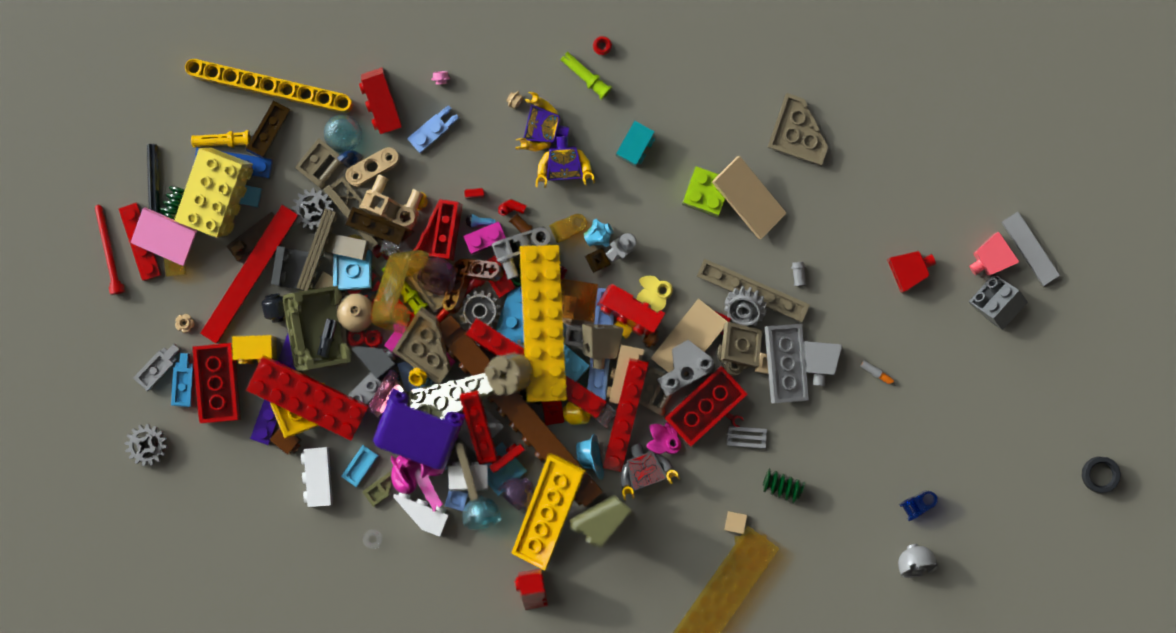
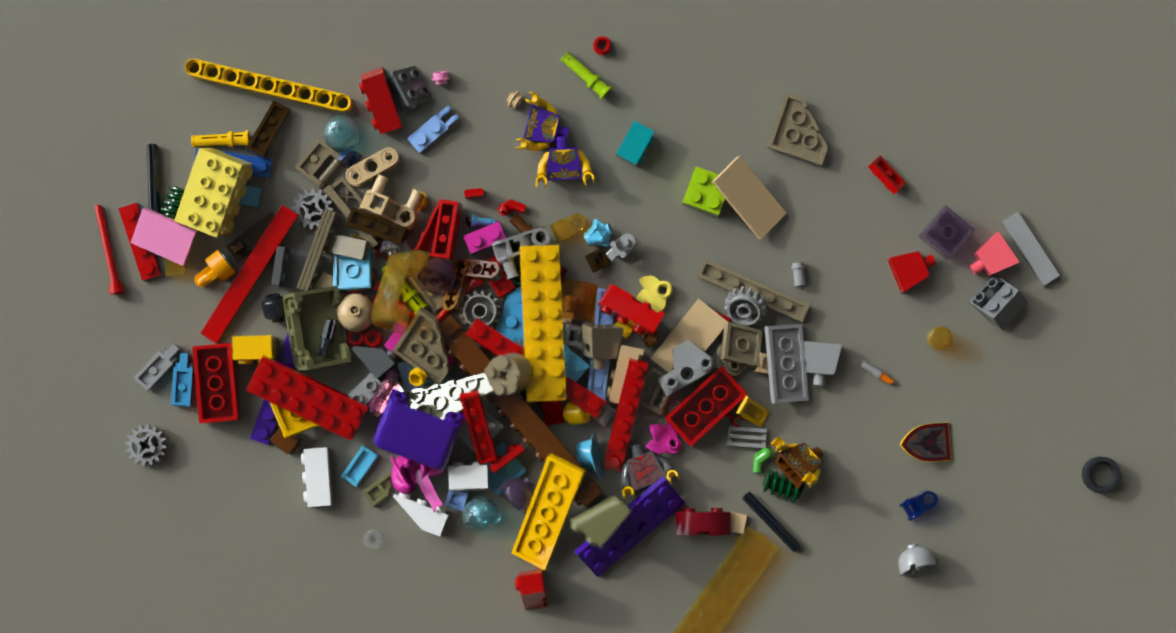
(179, 323): tan plate -> none
(218, 266): none -> light orange piece
(409, 88): none -> dark grey bracket
(466, 472): dark tan tile -> none
(645, 515): none -> dark purple plate
(703, 522): none -> dark red brick
(752, 411): none -> yellow slope
(760, 457): none -> bright green arm
(770, 520): none -> black axle
(798, 462): none -> torso
(887, 174): none -> red plate
(928, 442): none -> shield
(945, 341): none -> clear yellow head
(946, 232): none -> clear purple brick

